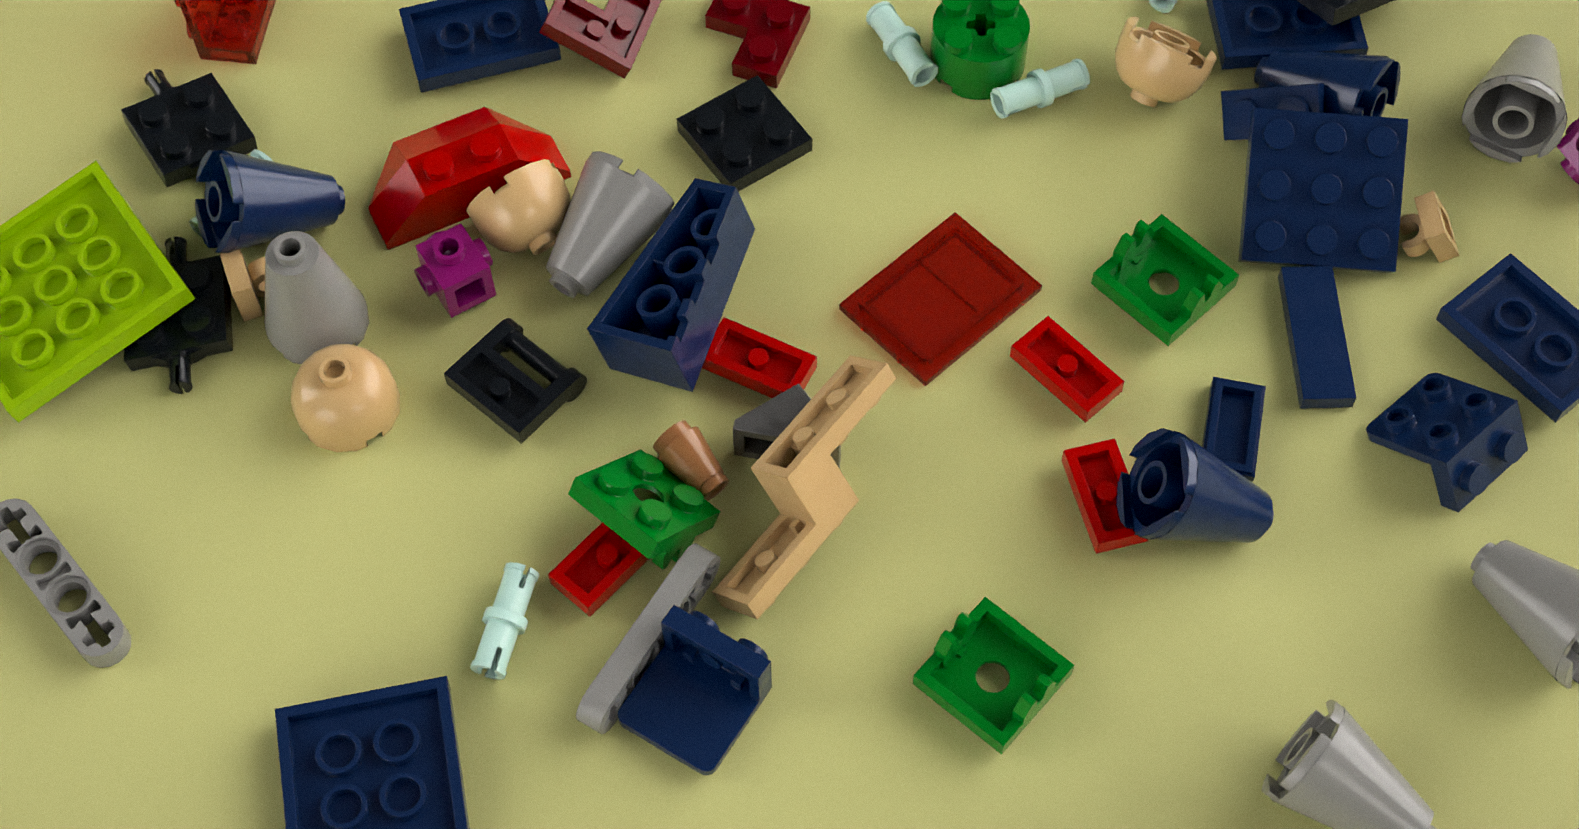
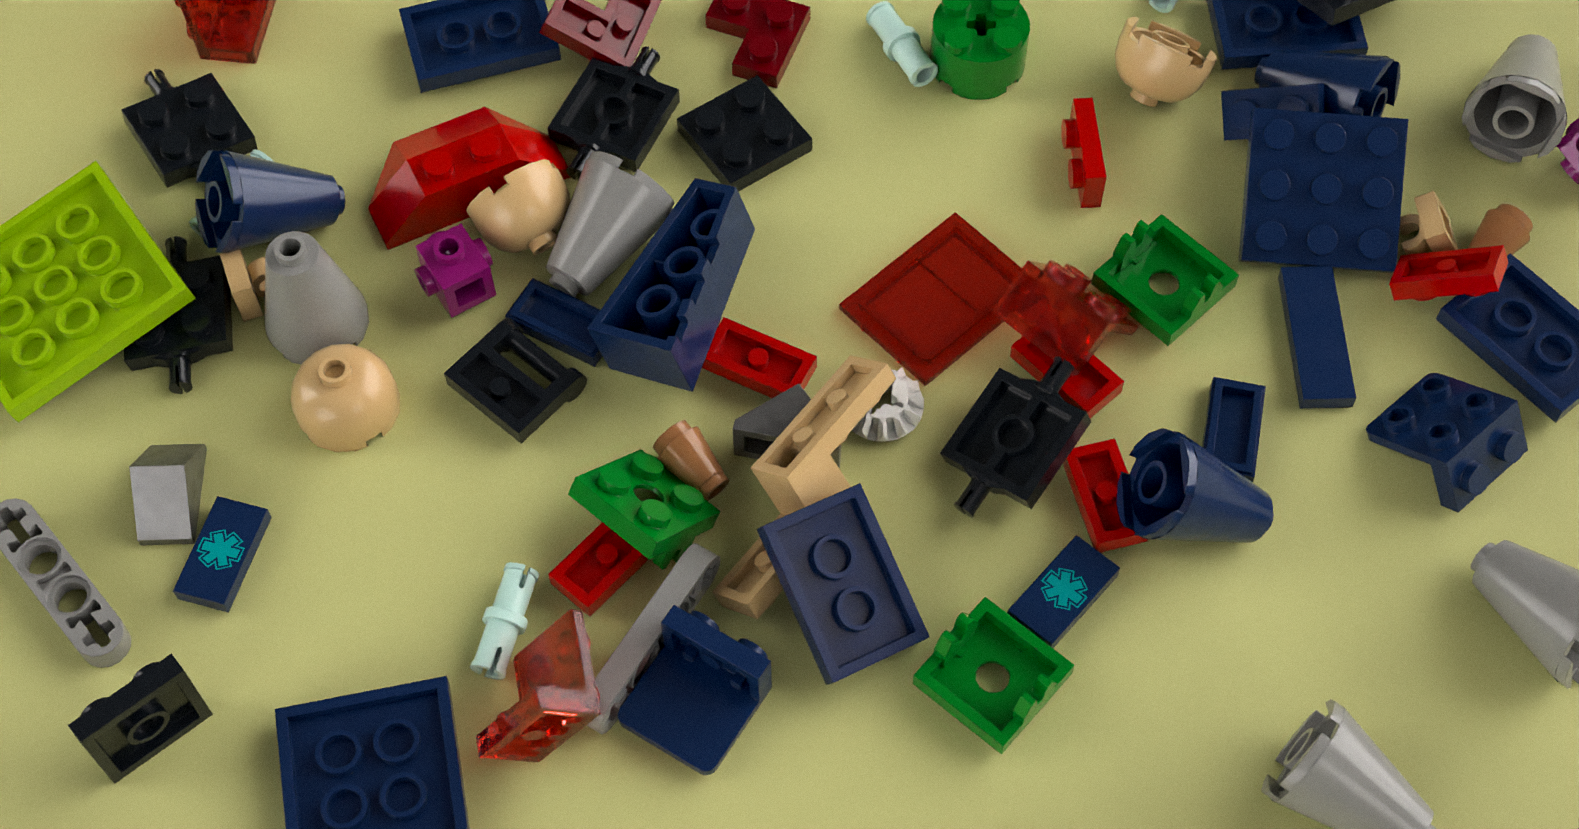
(140, 718): none -> black plate
(167, 493): none -> flat silver slope
(222, 554): none -> dark blue tile
(554, 695): none -> clear red bracket
(556, 320): none -> dark blue tile
(614, 112): none -> black plate
(843, 583): none -> dark blue plate
(897, 420): none -> white gear
(1015, 437): none -> black plate
(1040, 88): light aqua pin -> none
(1061, 313): none -> clear red bracket
(1064, 591): none -> dark blue tile
(1087, 167): none -> red plate
(1449, 273): none -> red plate
(1505, 227): none -> medium nougat cone

